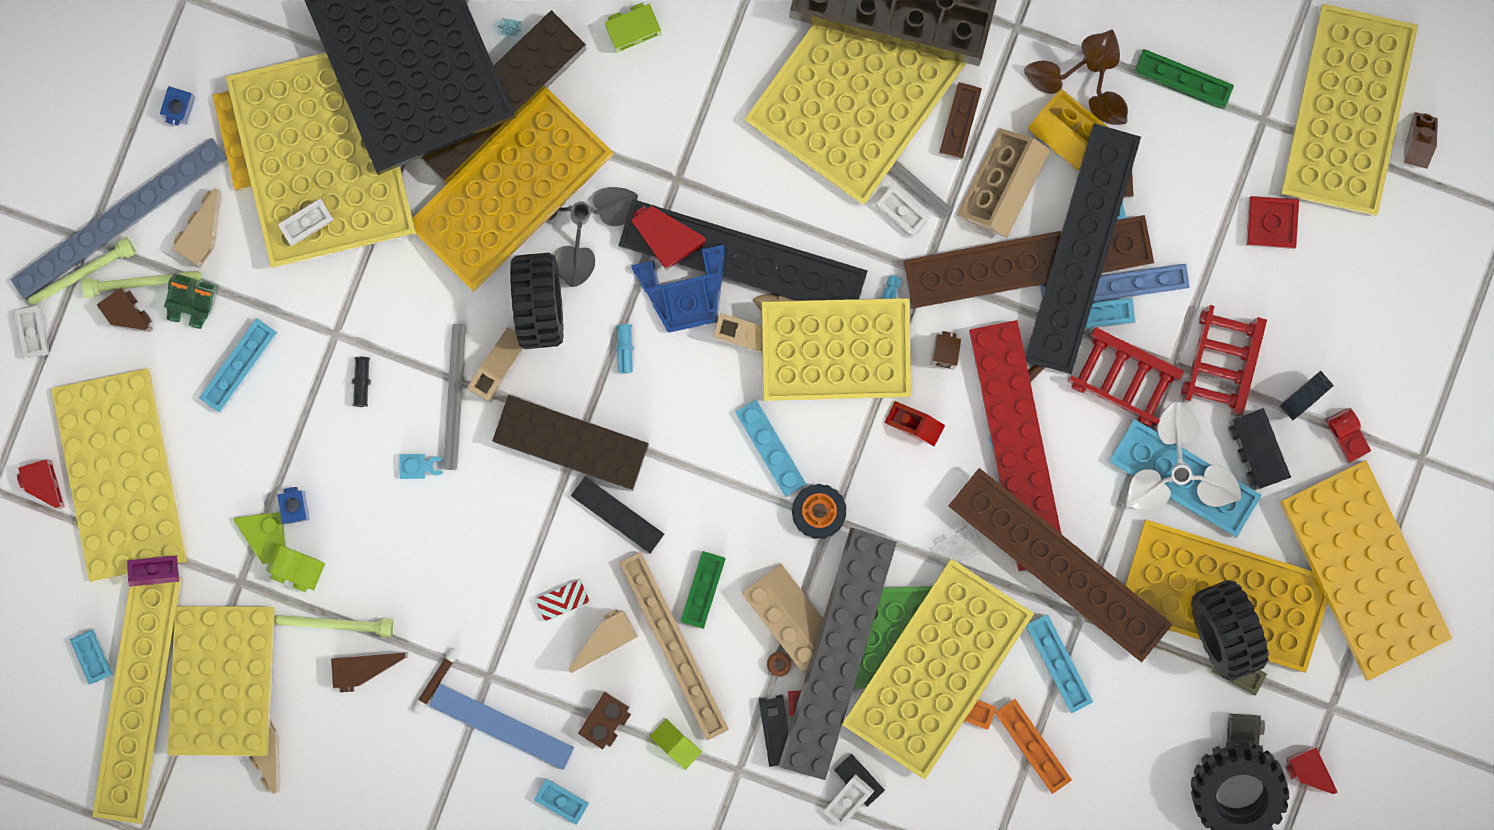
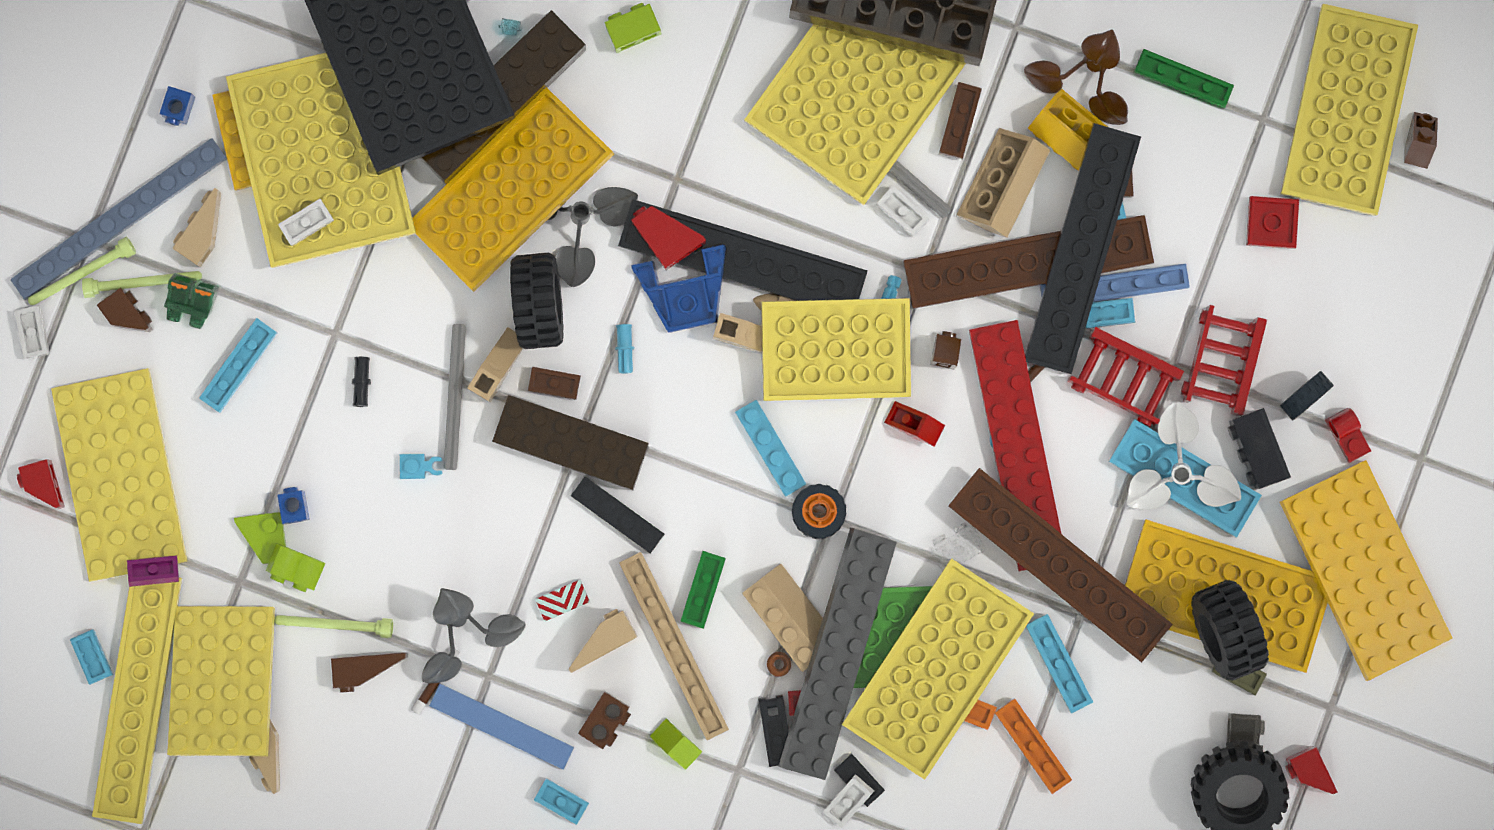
(454, 610): none -> dark grey plant
(554, 383): none -> reddish brown plate

